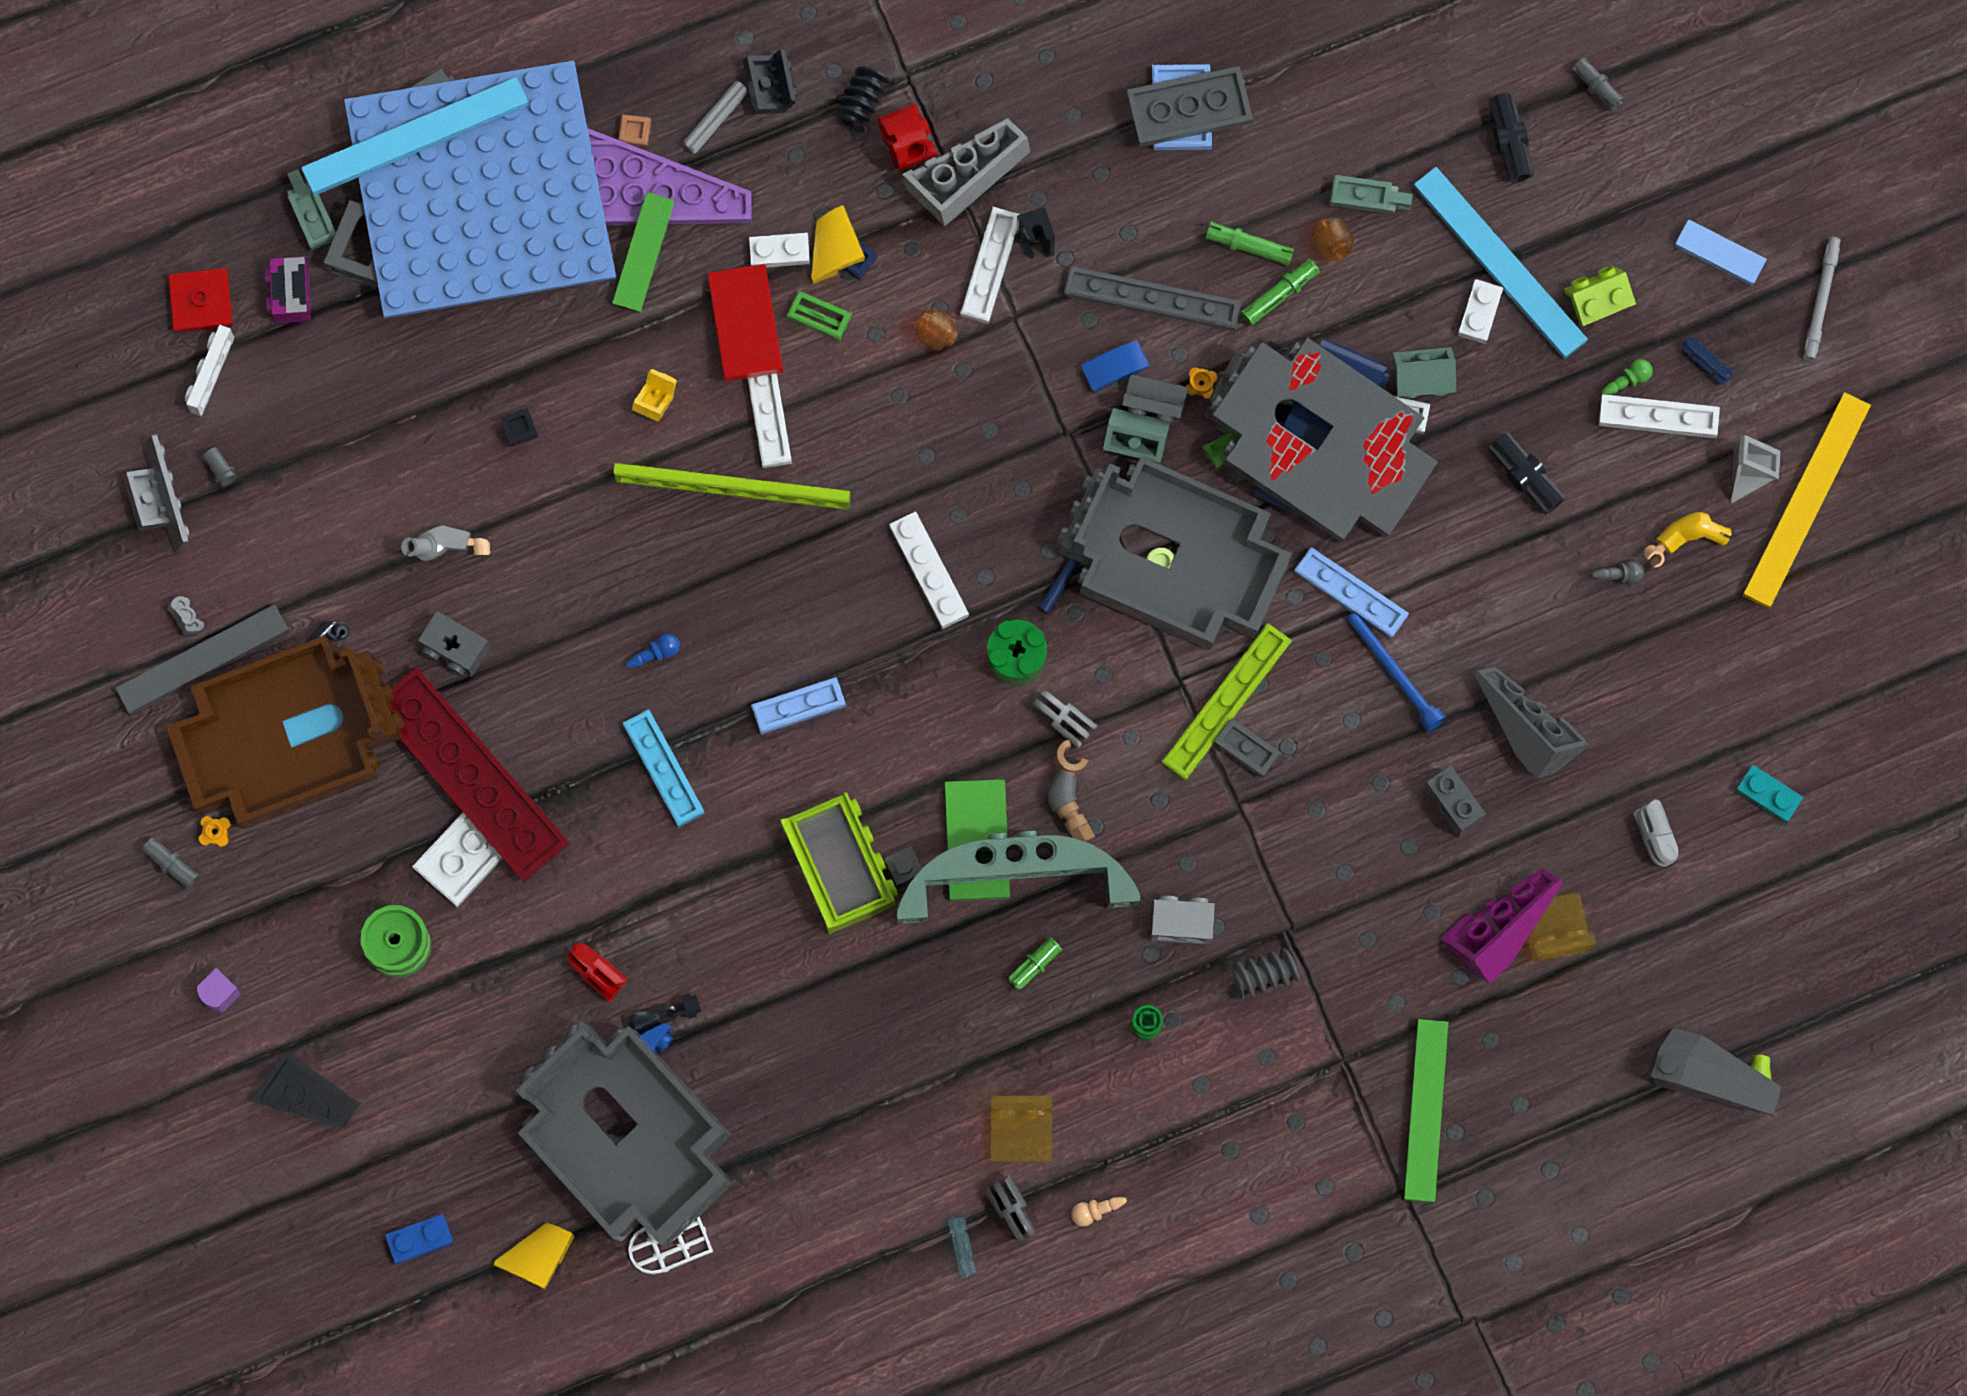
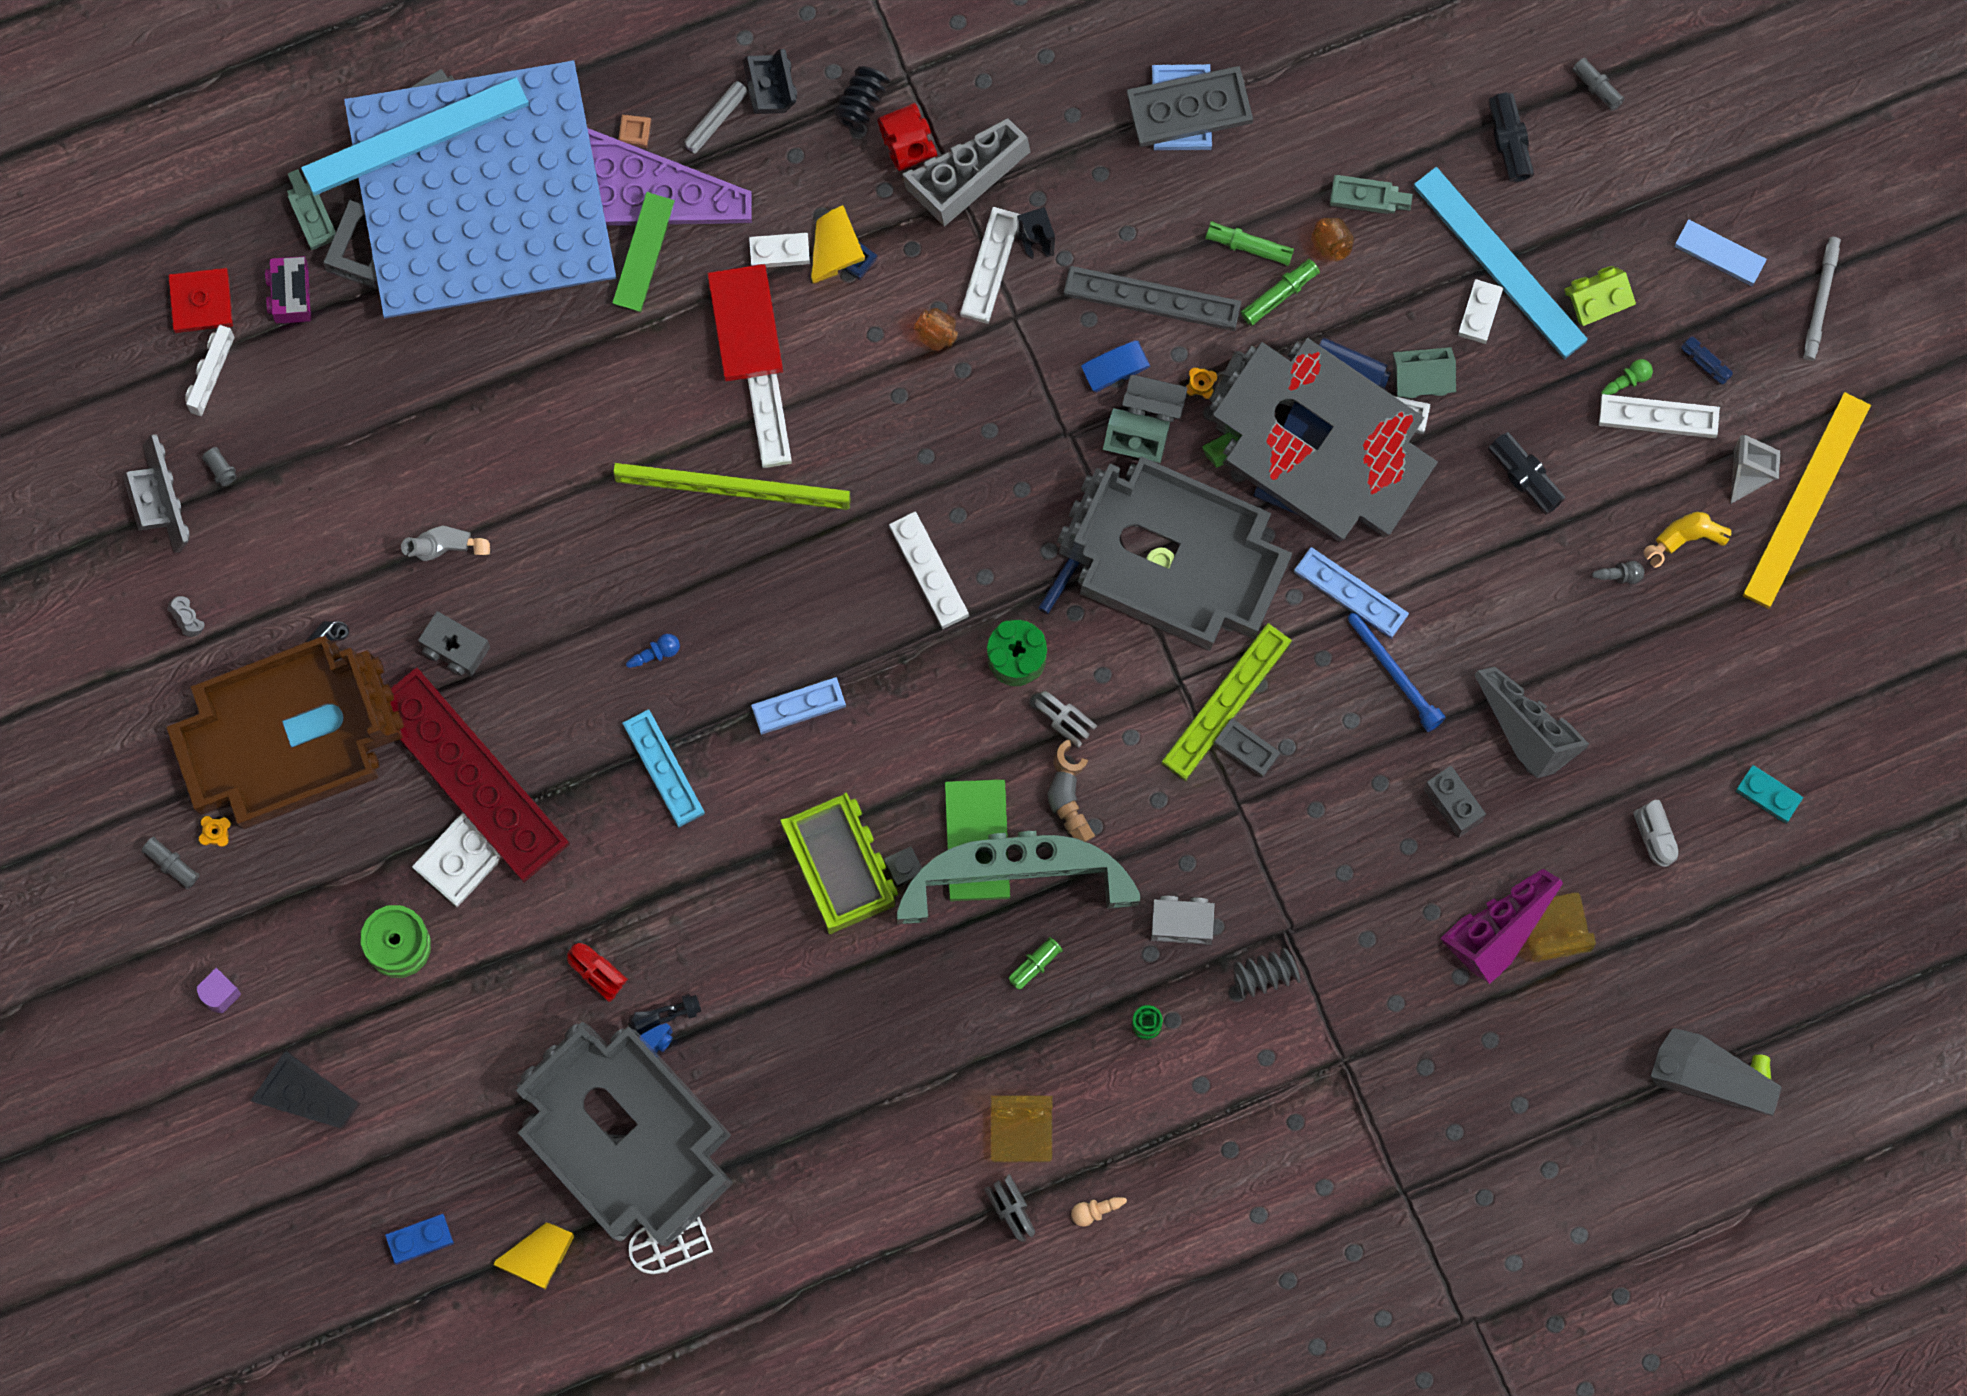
(202, 659): dark grey tile -> none
(519, 427): black plate -> none
(655, 395): yellow bracket -> none
(842, 326): bright green tile -> none
(962, 1247): clear light blue axle -> none
(1426, 1111): bright green tile -> none

